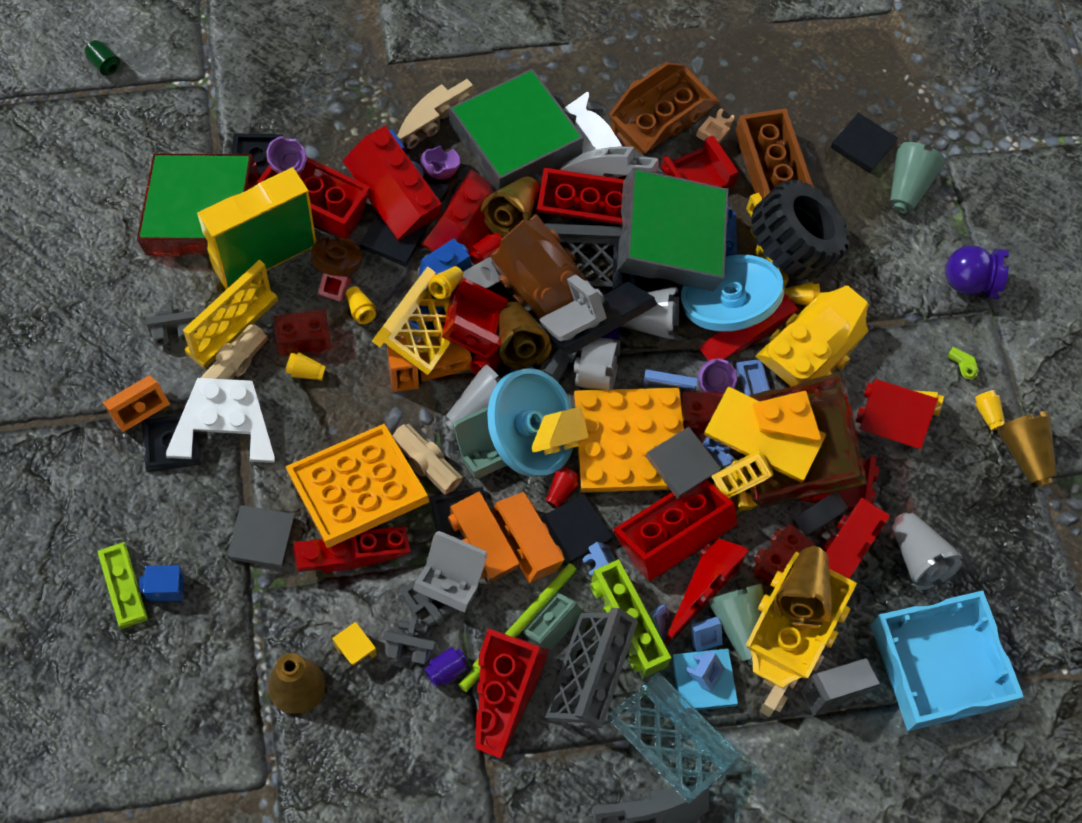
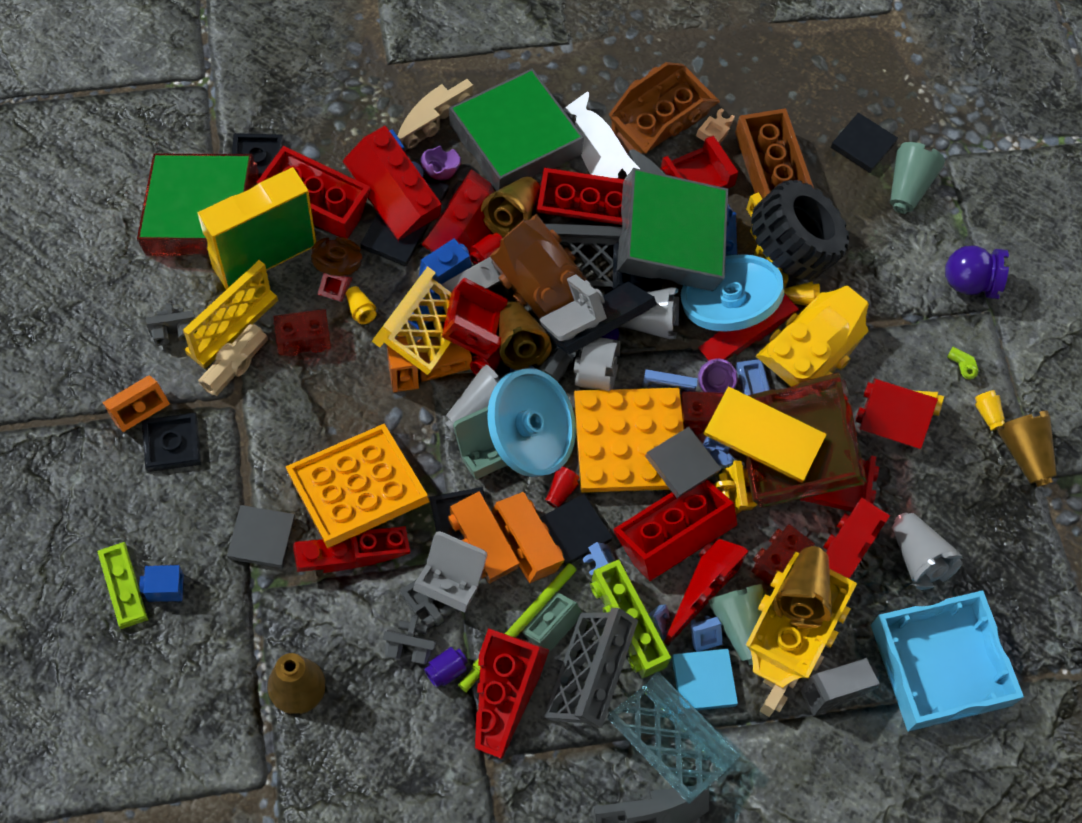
(102, 57): dark green brick -> none
(222, 408): white wing -> none
(285, 154): medium lavender hair -> none
(304, 367): yellow cone -> none
(354, 644): yellow panel -> none
(427, 459): tan piece -> none
(444, 283): yellow cone -> none
(560, 429): yellow slope -> none
(610, 160): light grey slope -> none
(707, 670): medium blue tile -> none
(757, 456): yellow slope -> none
(788, 416): light orange wing -> none
(821, 513): black tyre -> none

